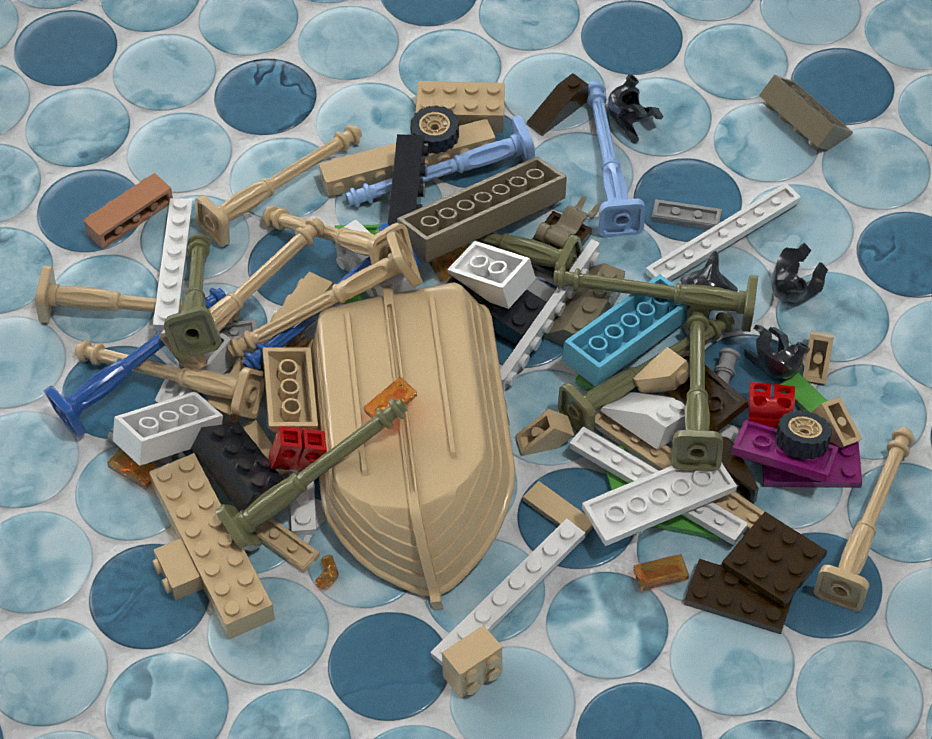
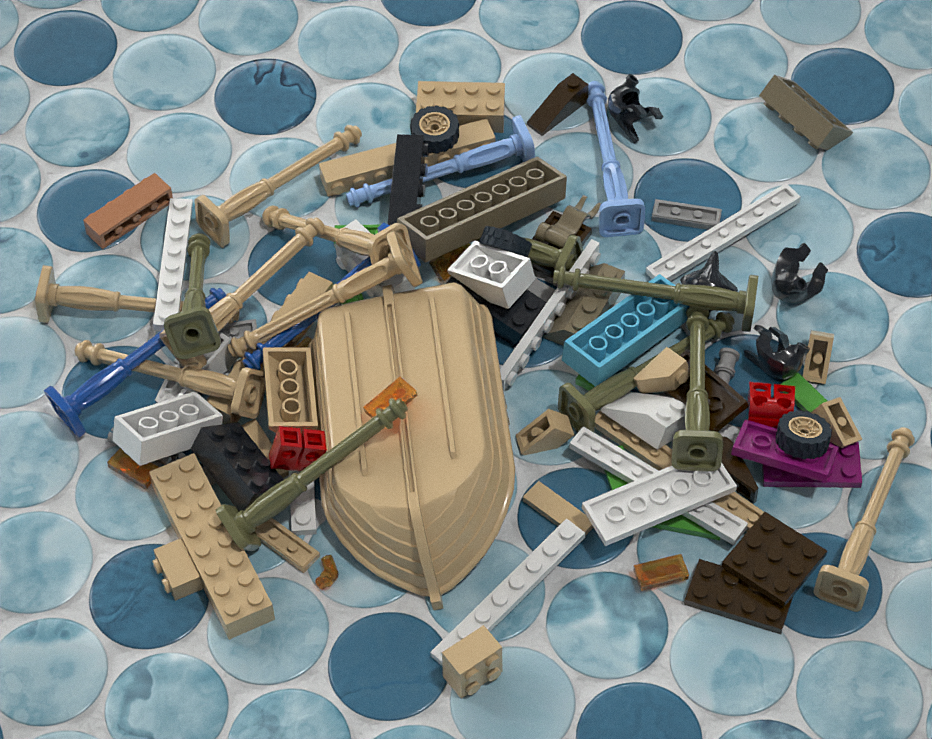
(505, 240): none -> black wheel

